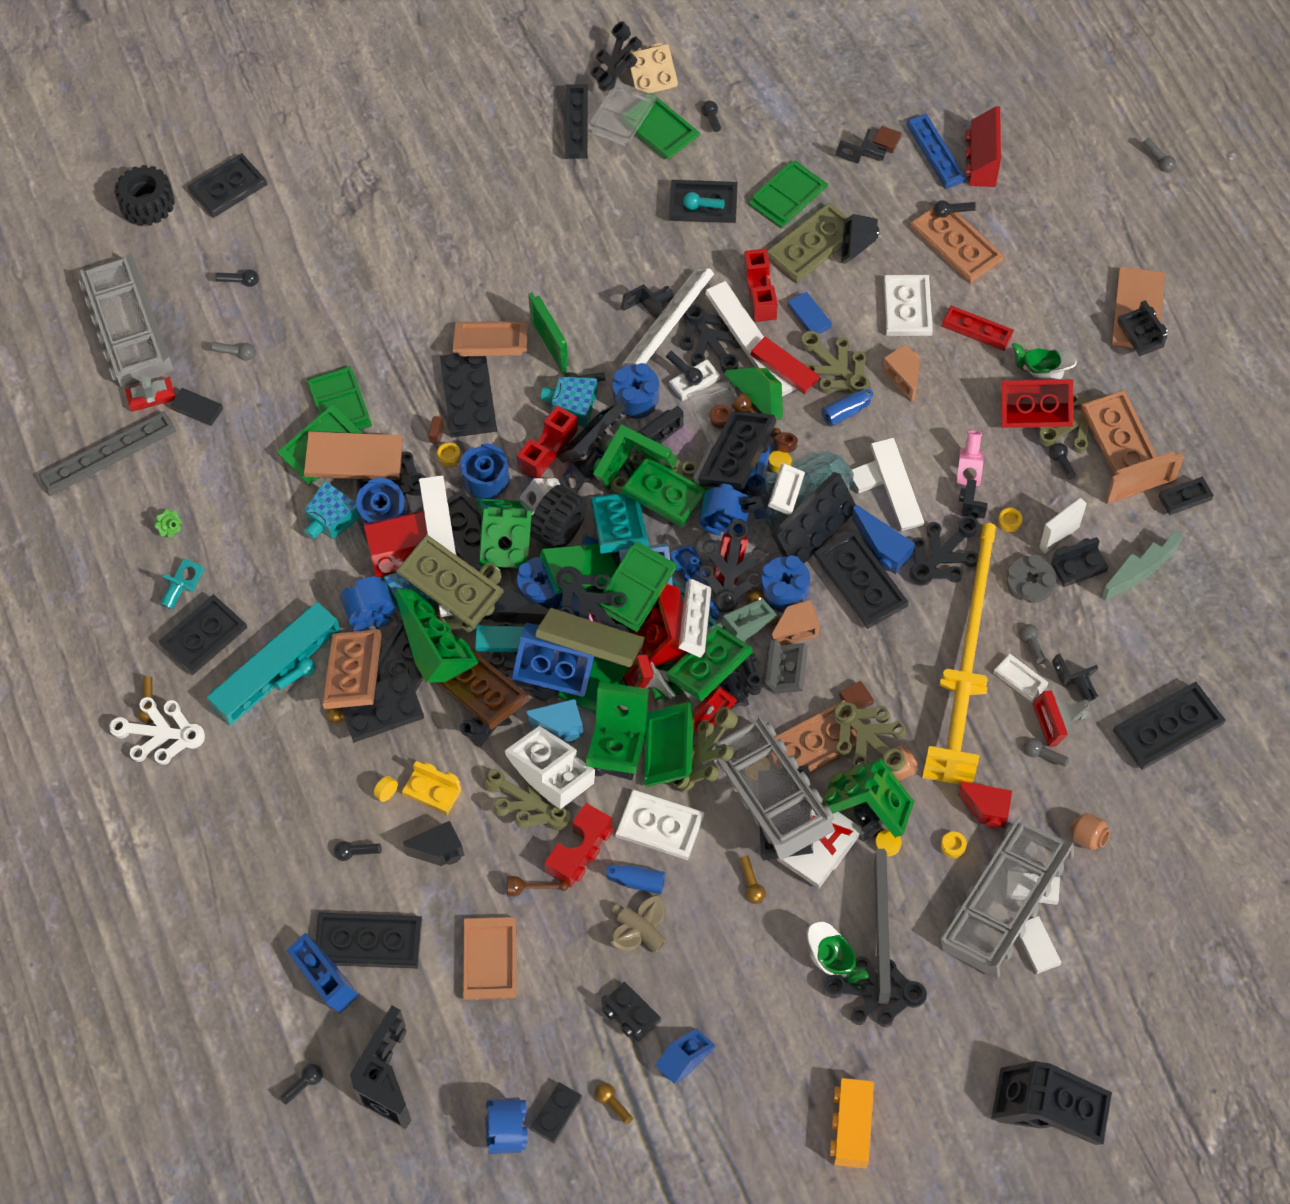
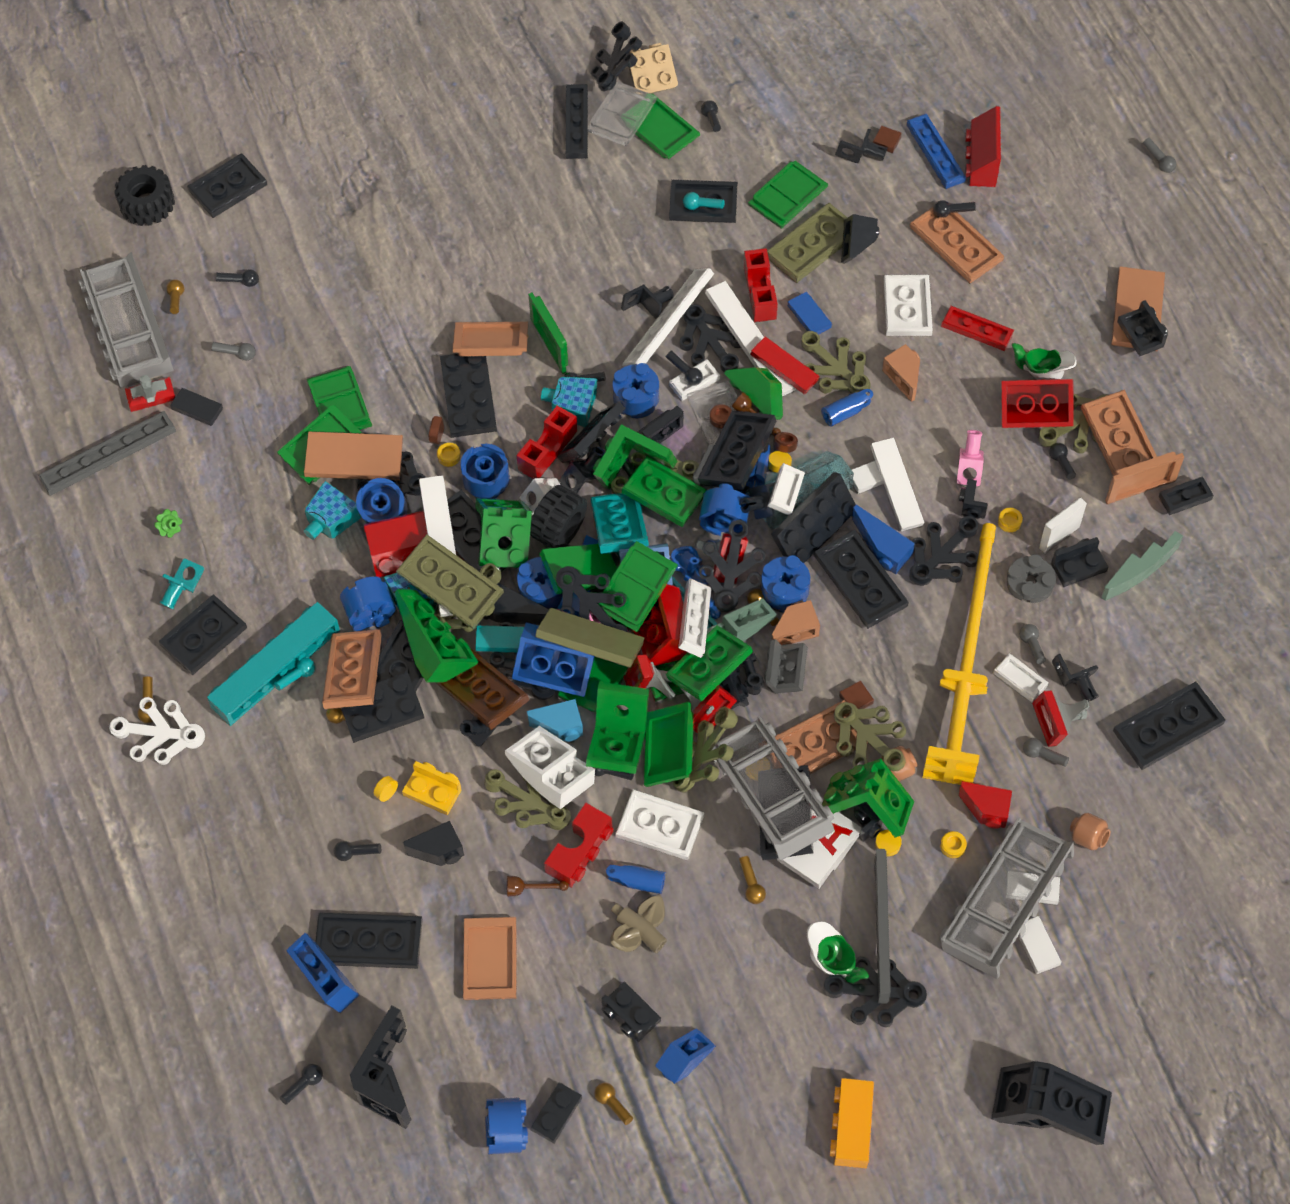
(175, 289): none -> pearl gold bar

